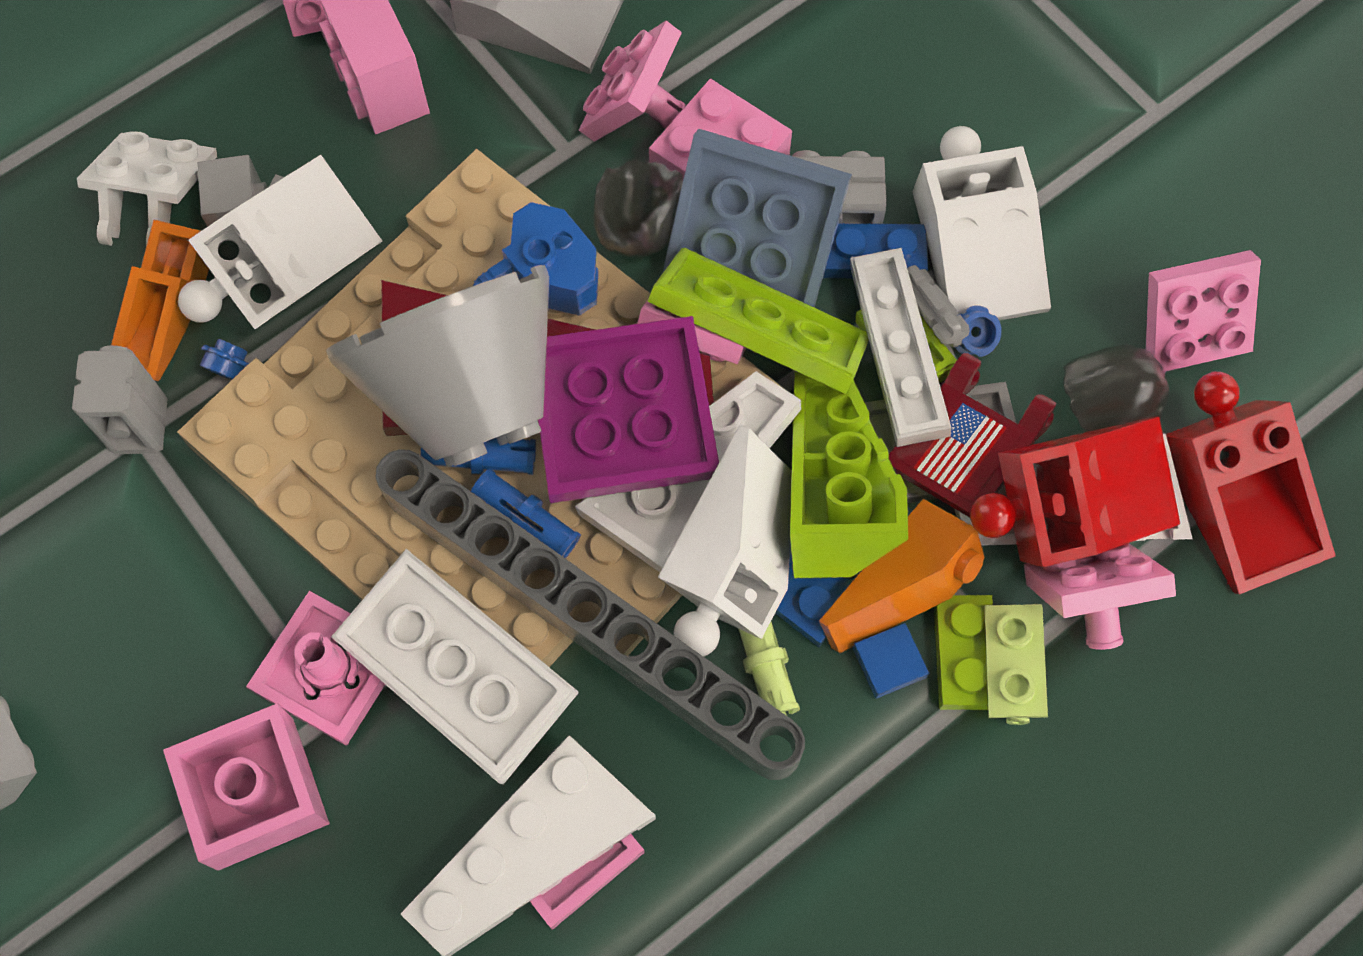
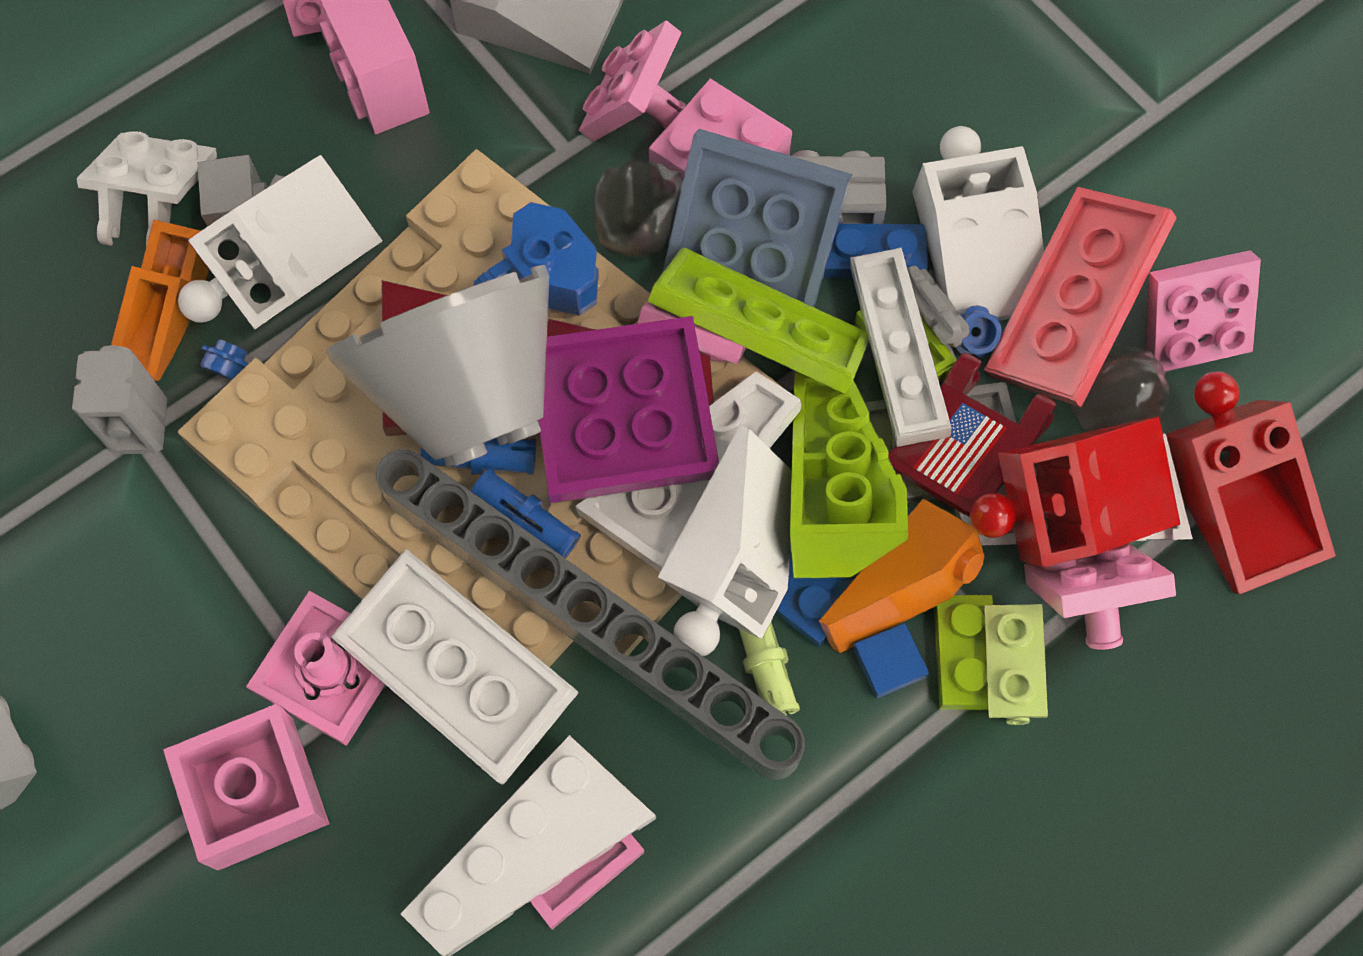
(1080, 295): none -> coral tile

